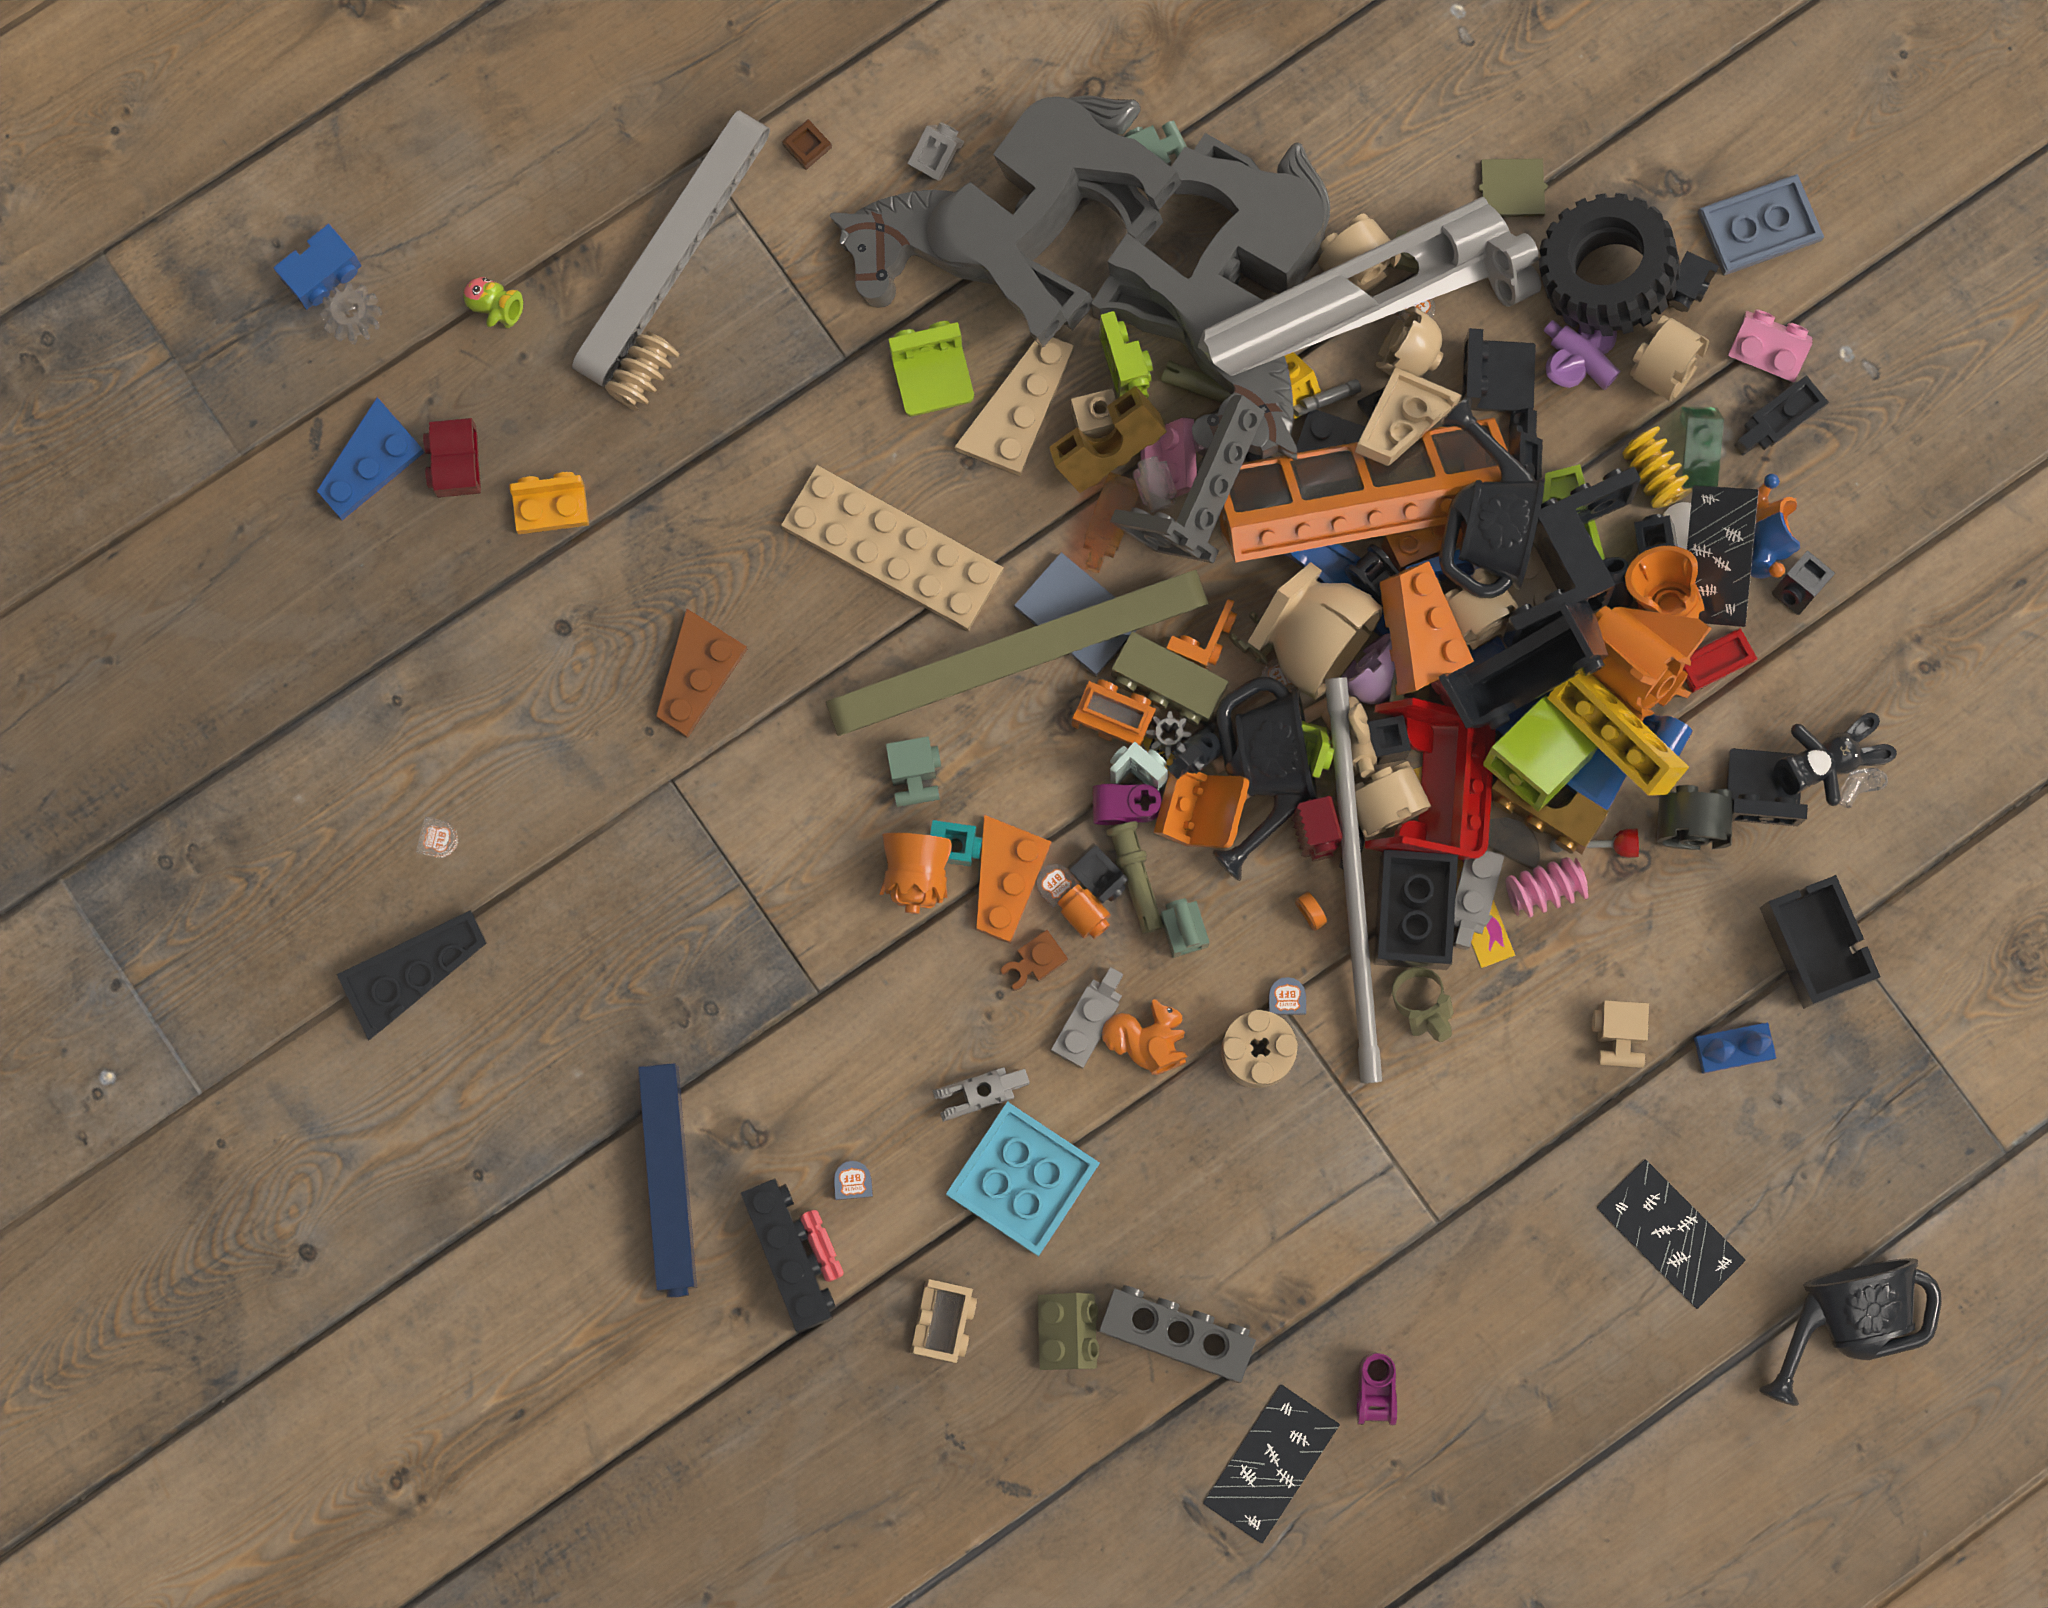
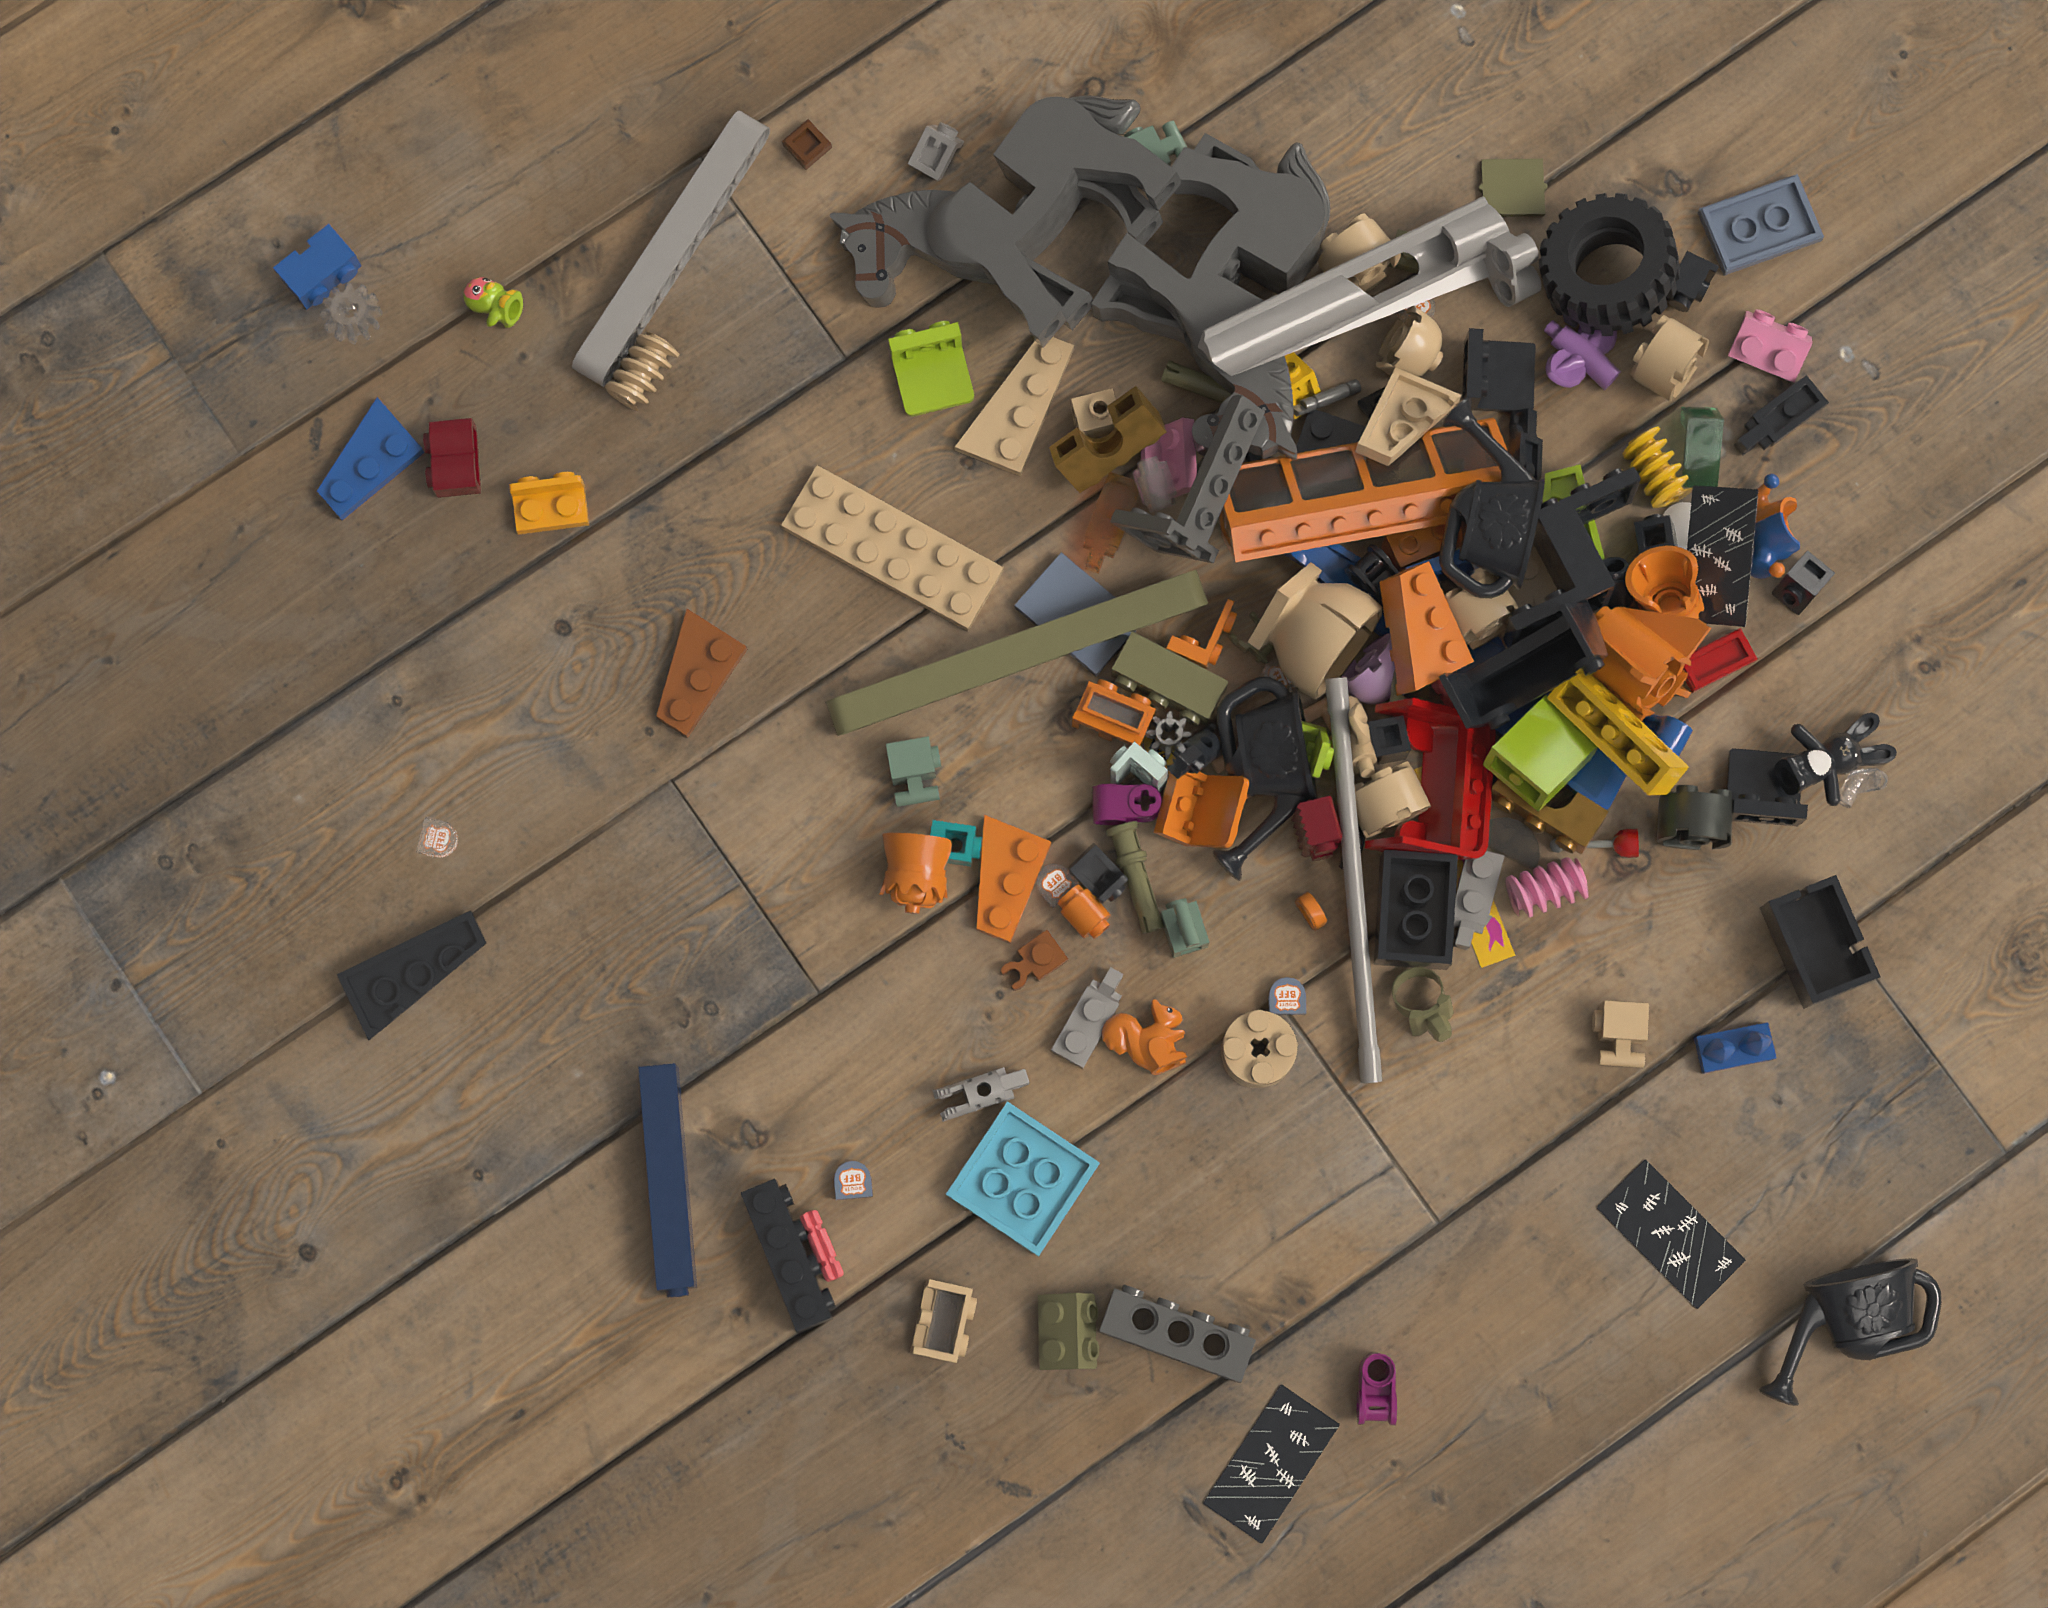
(1126, 362): lime plate -> none

